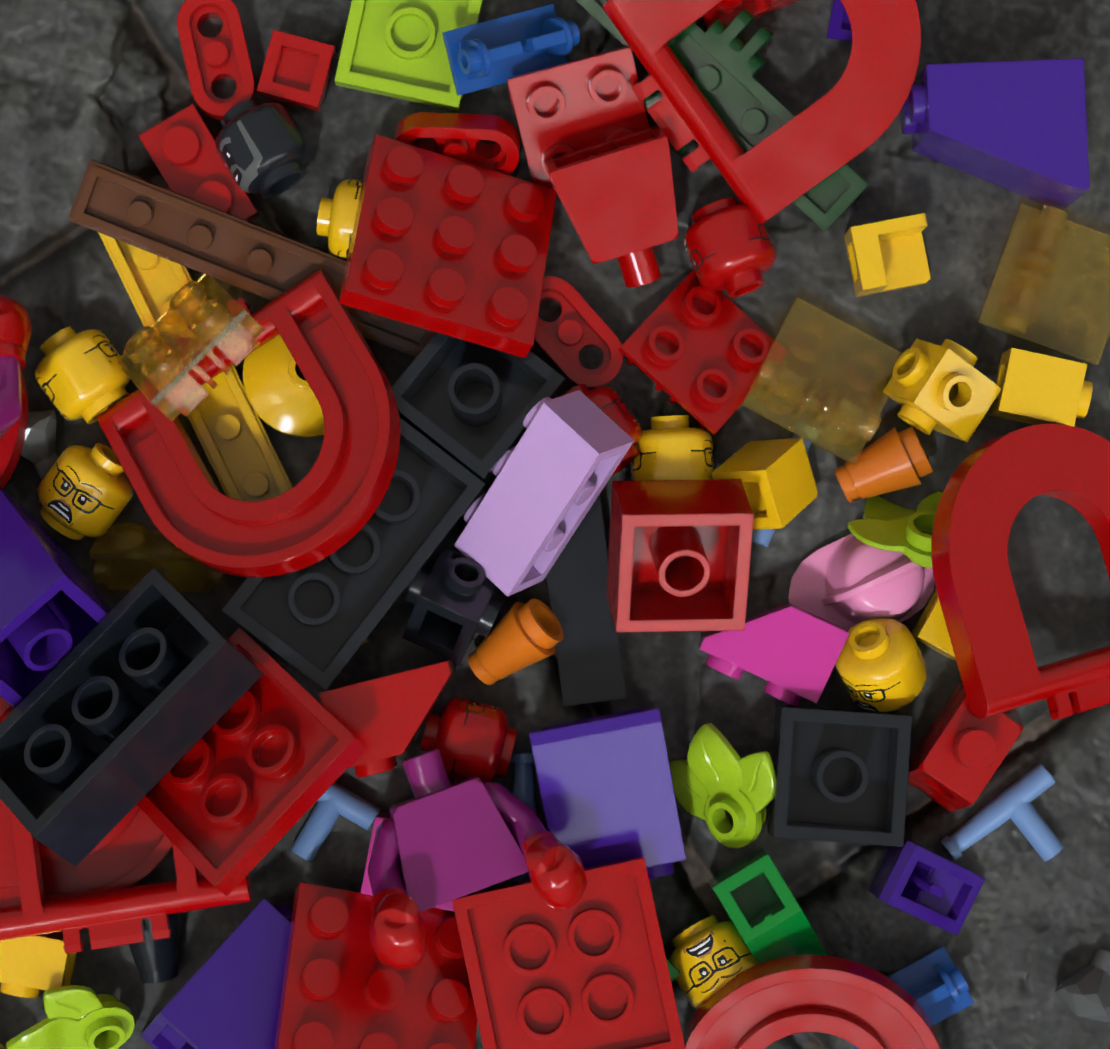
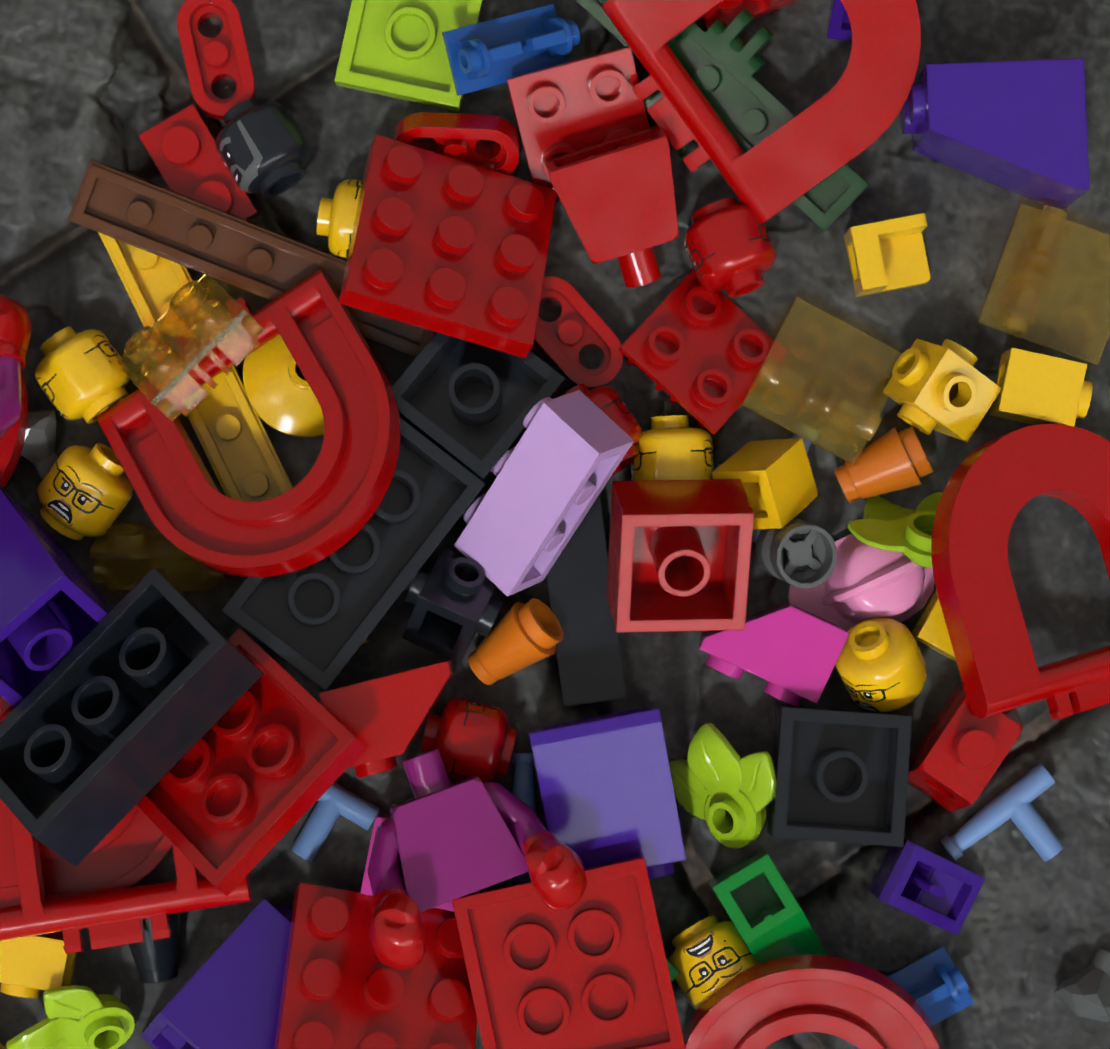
(296, 70): red plate -> none
(808, 558): none -> dark grey wheel

